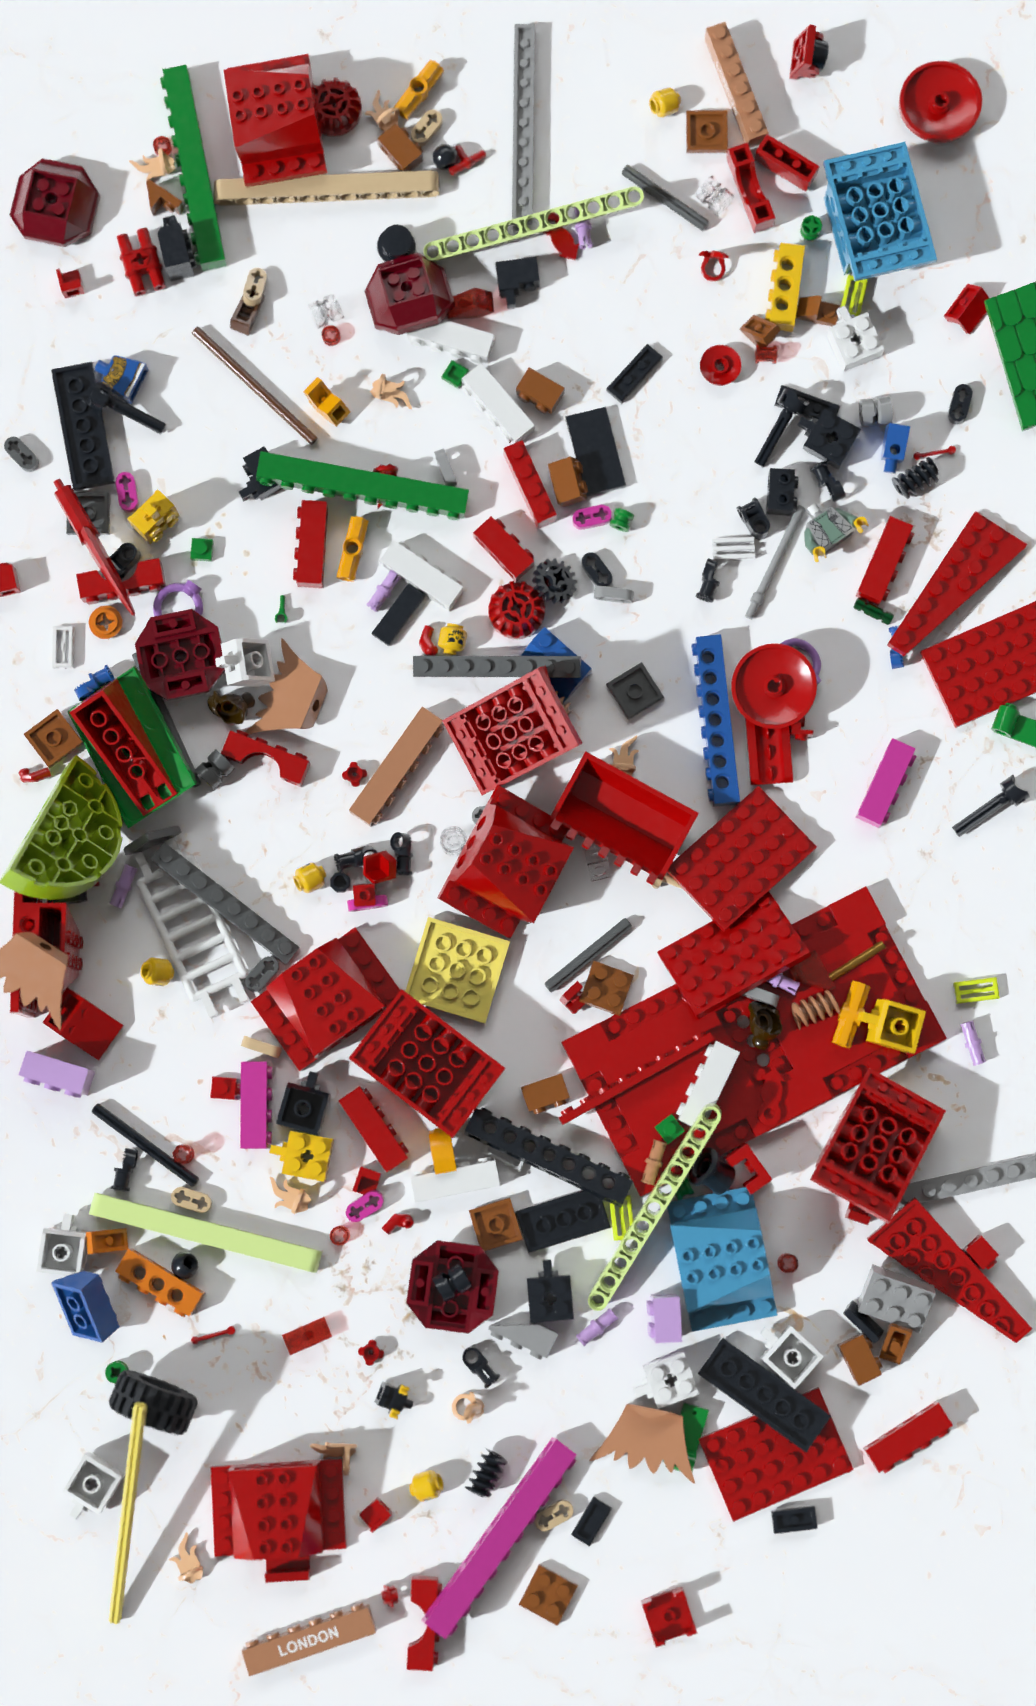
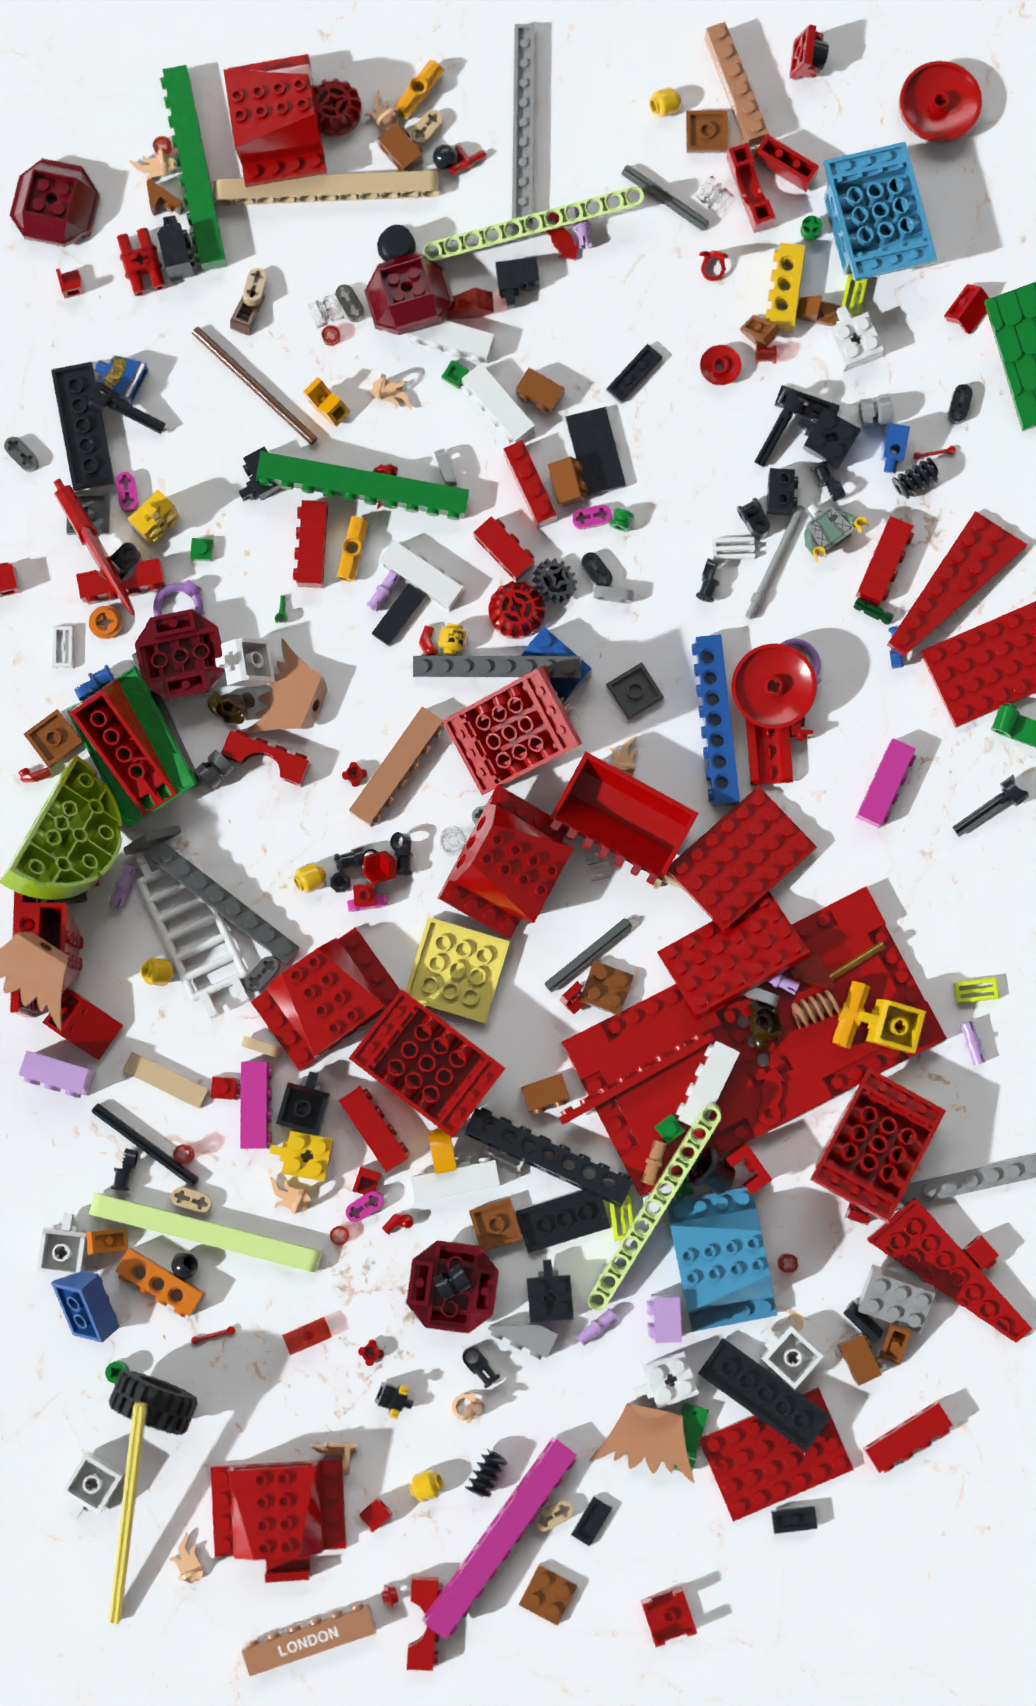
(165, 1080): none -> tan tile
(354, 300): none -> clear smoke beam

